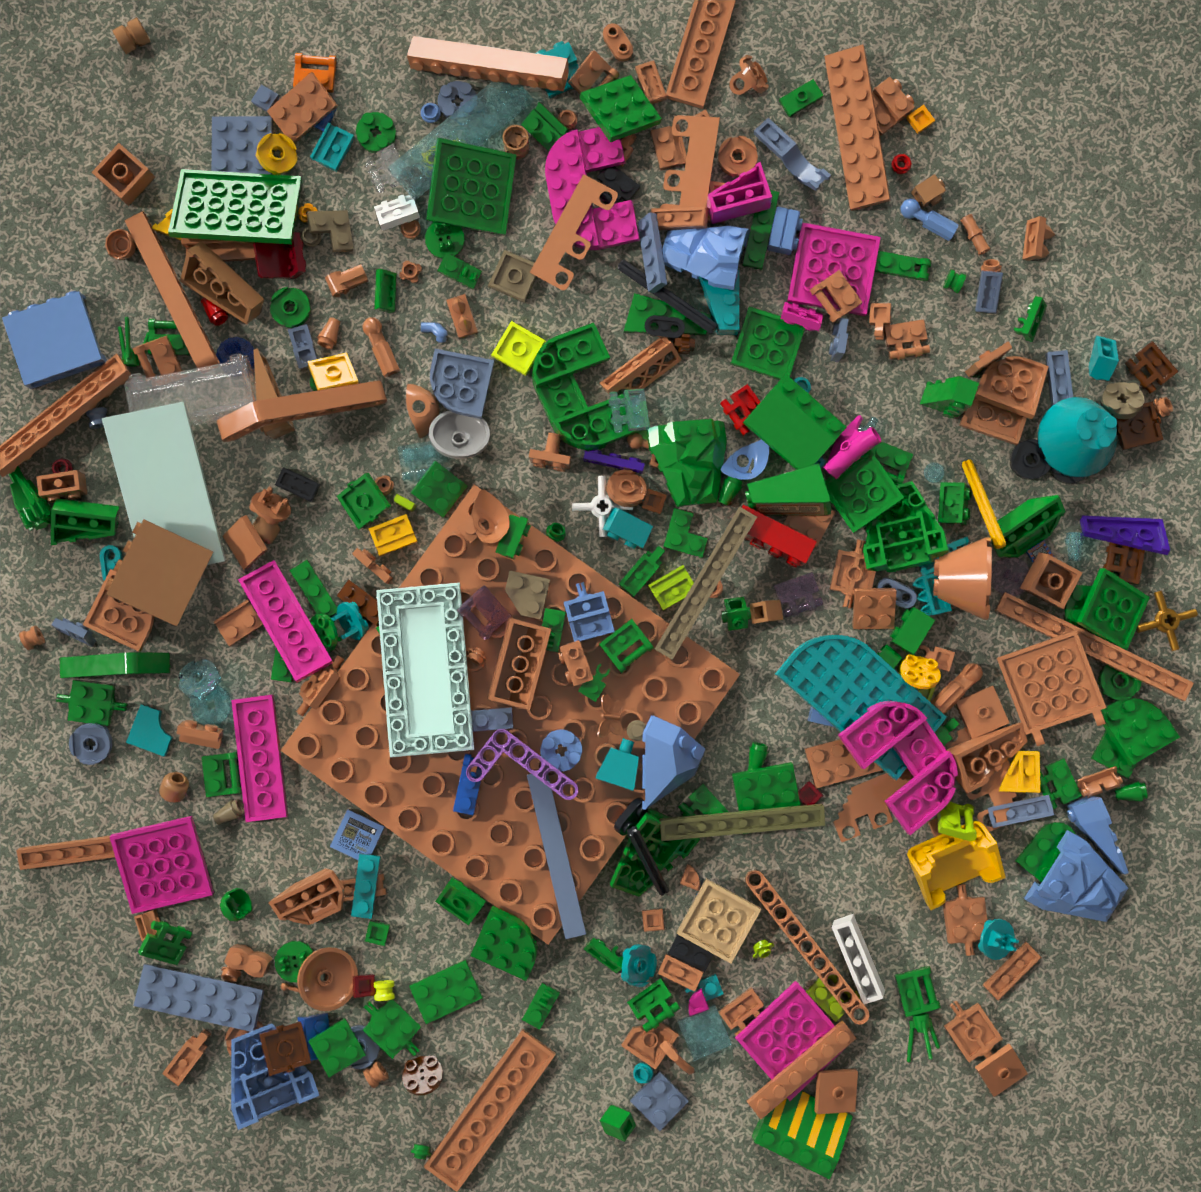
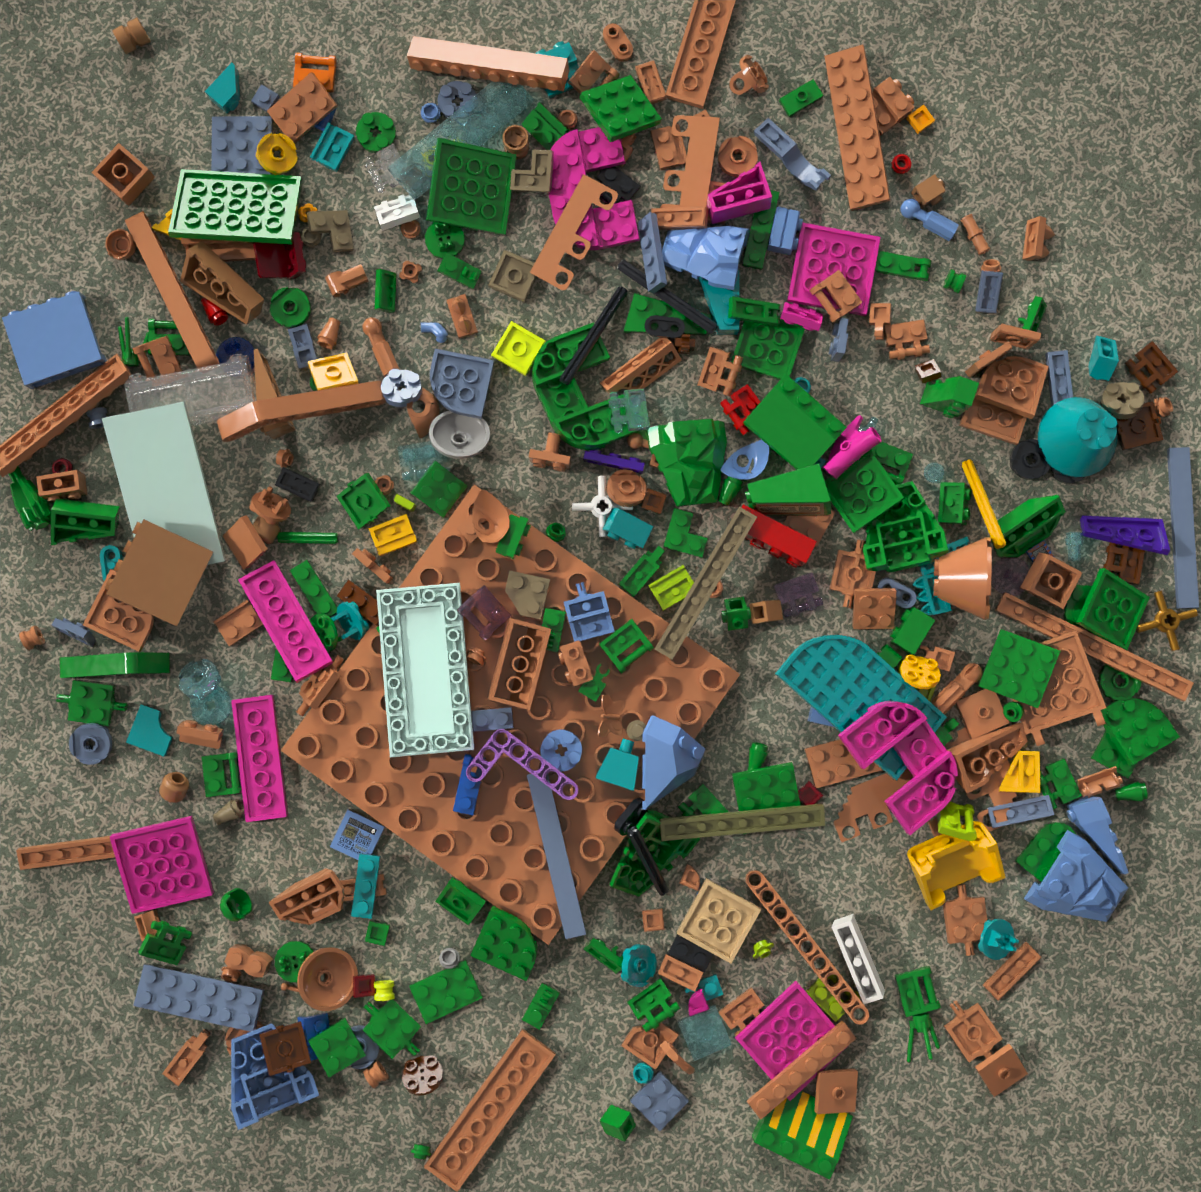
(225, 89): none -> teal slope
(284, 458): none -> nougat plate
(307, 537): none -> green axle
(401, 378): none -> plate
(449, 958): none -> light grey plate
(538, 178): none -> dark tan plate
(593, 335): none -> black axle
(714, 369): none -> nougat plate
(754, 311): none -> green plate
(928, 371): none -> reddish brown plate
(1015, 336): none -> nougat plate
(1018, 711): none -> green plate
(1019, 668): none -> green plate
(1182, 528): none -> sand blue tile

